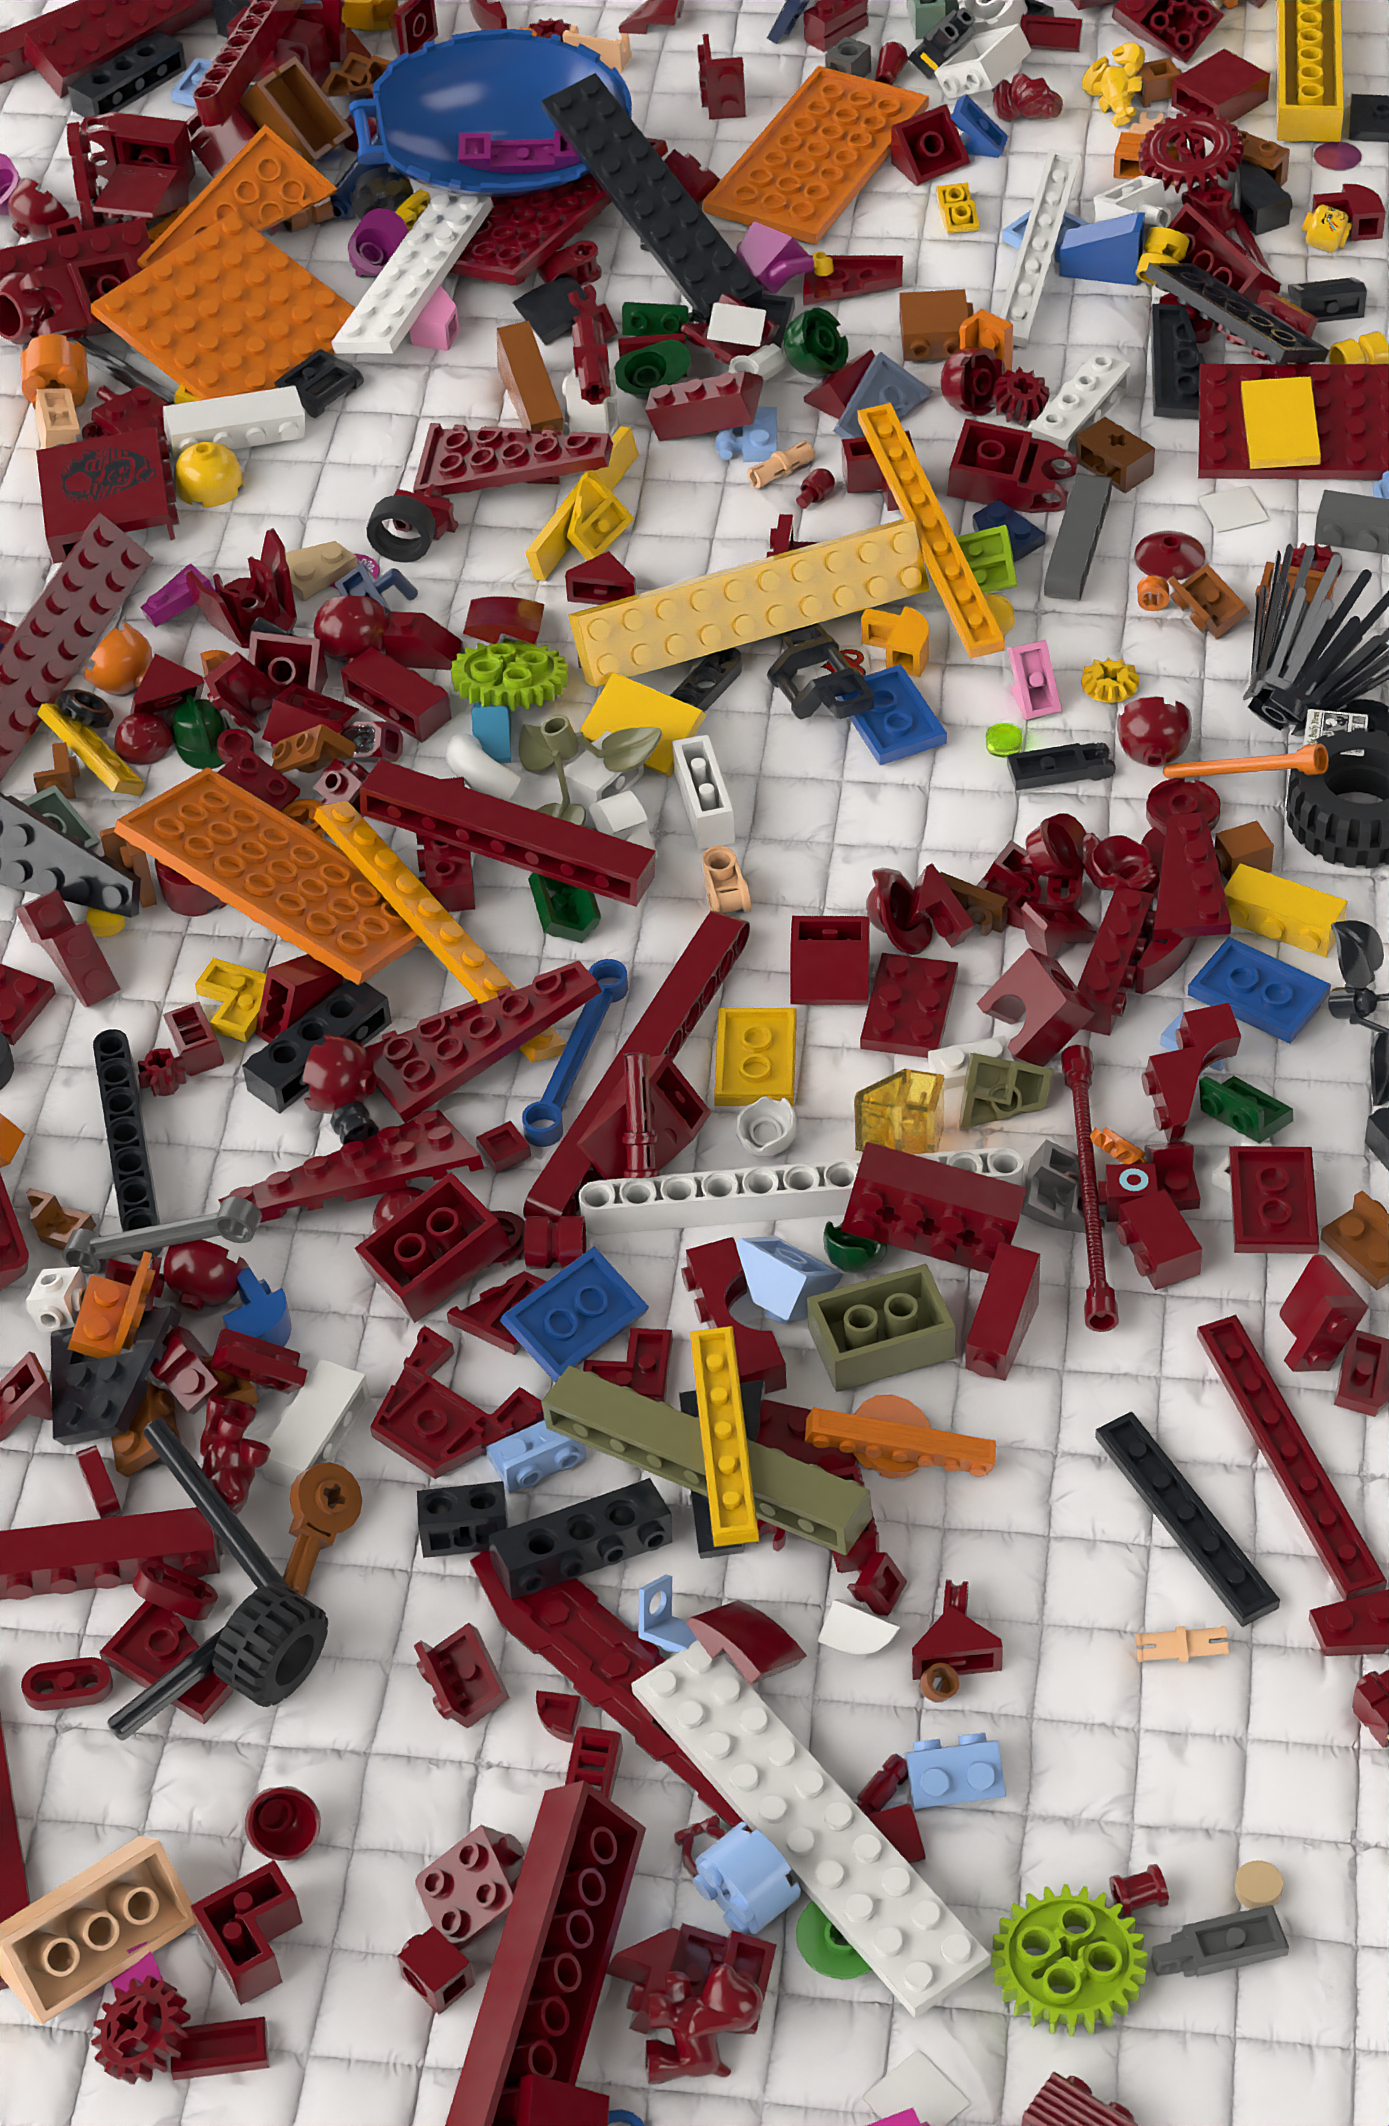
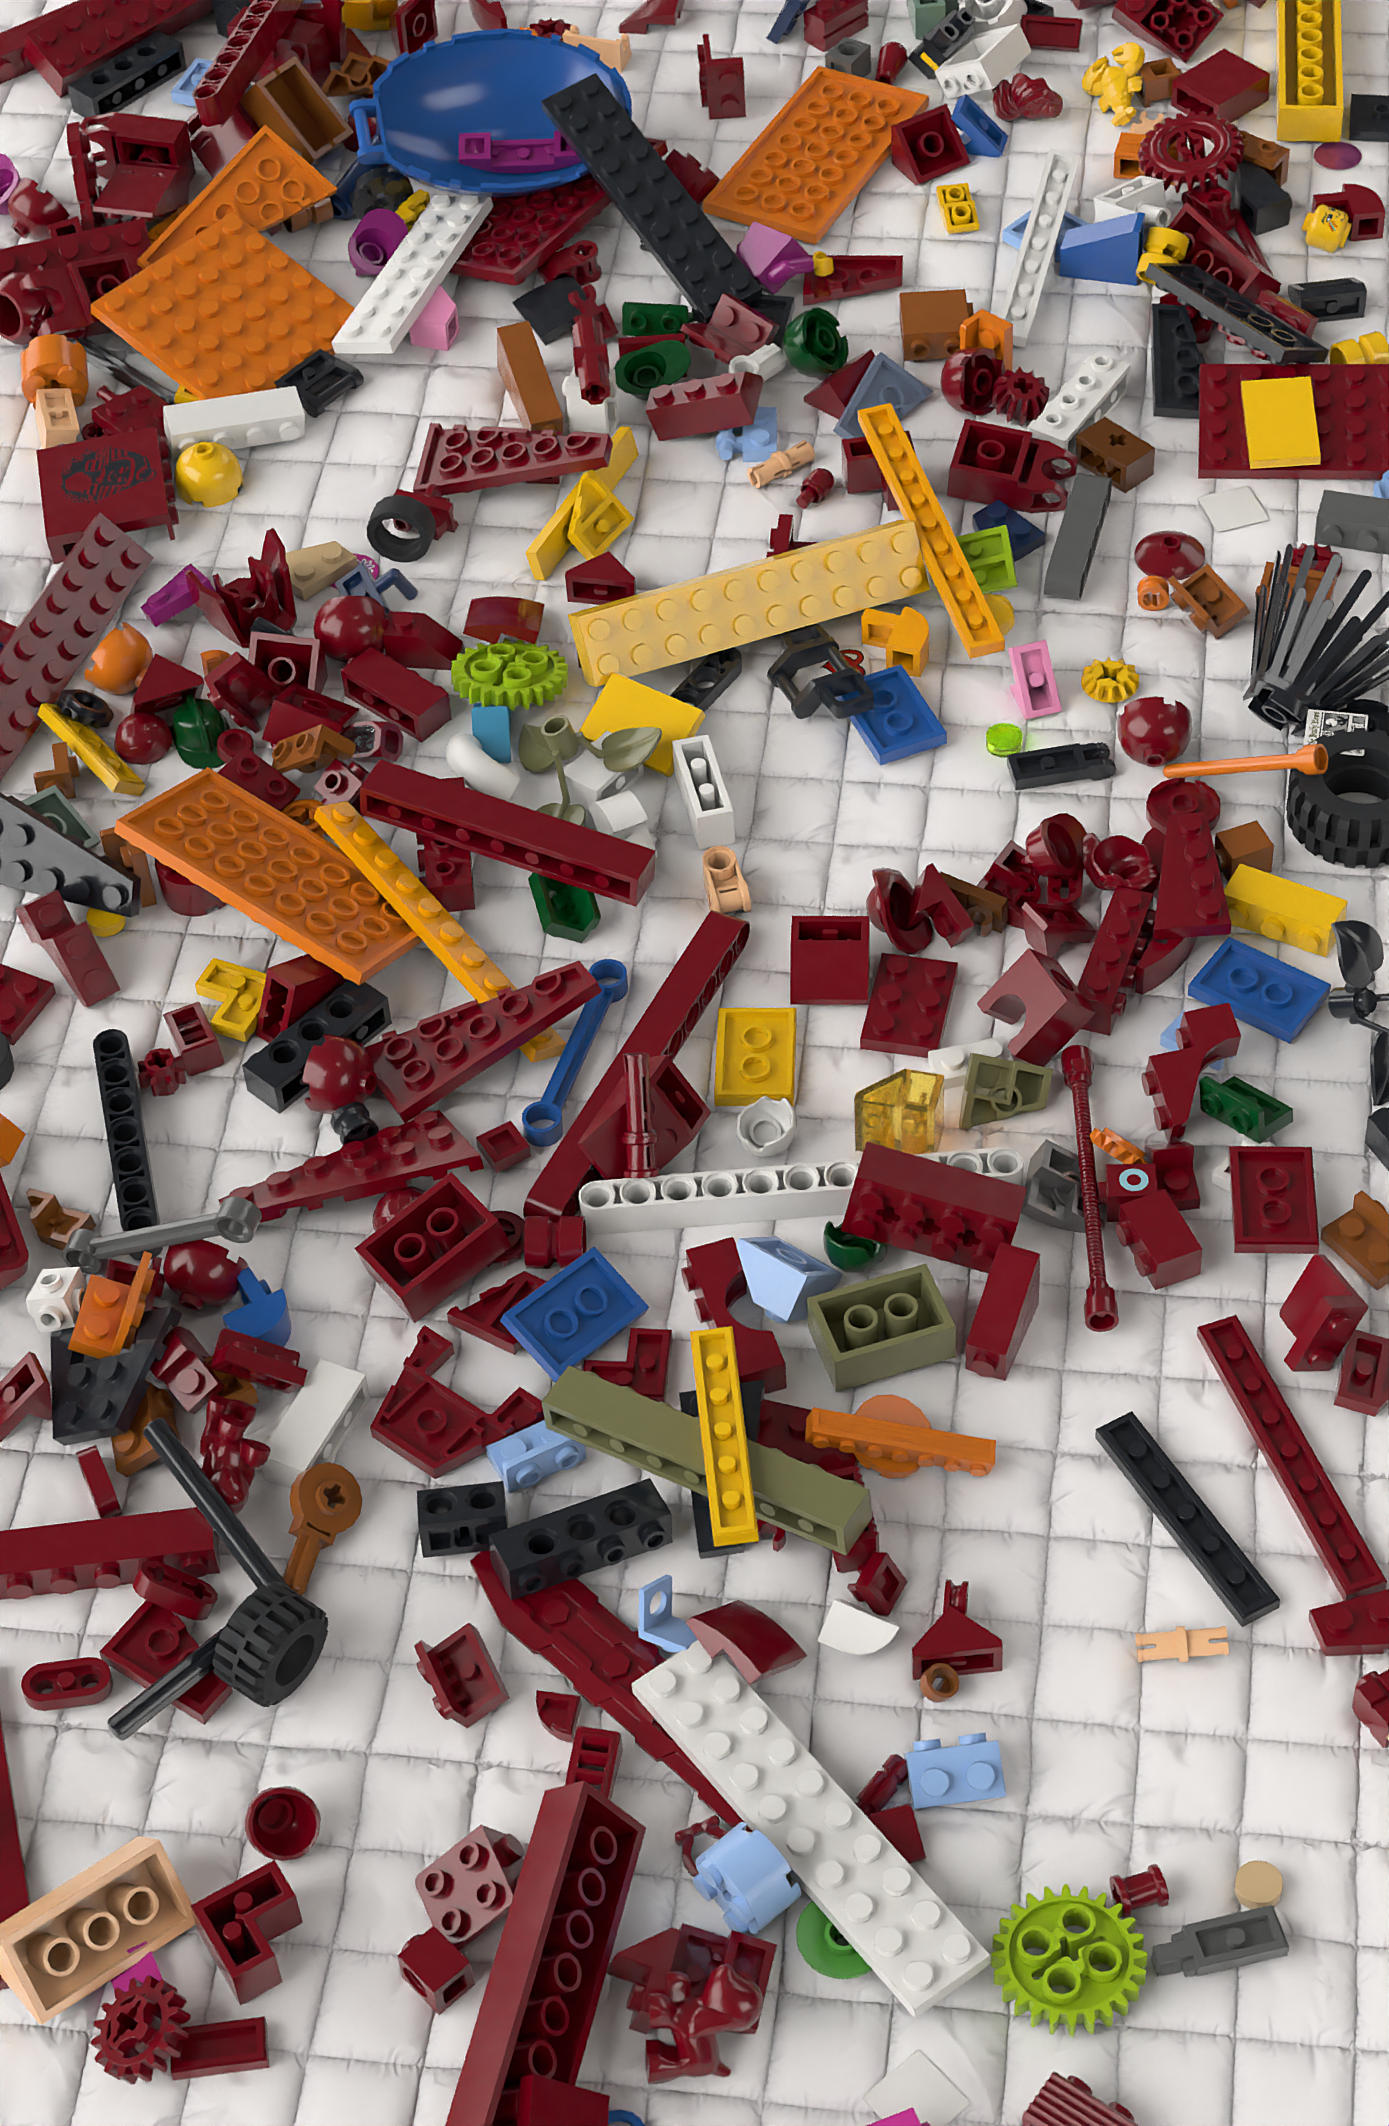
(736, 324): white sticker -> none

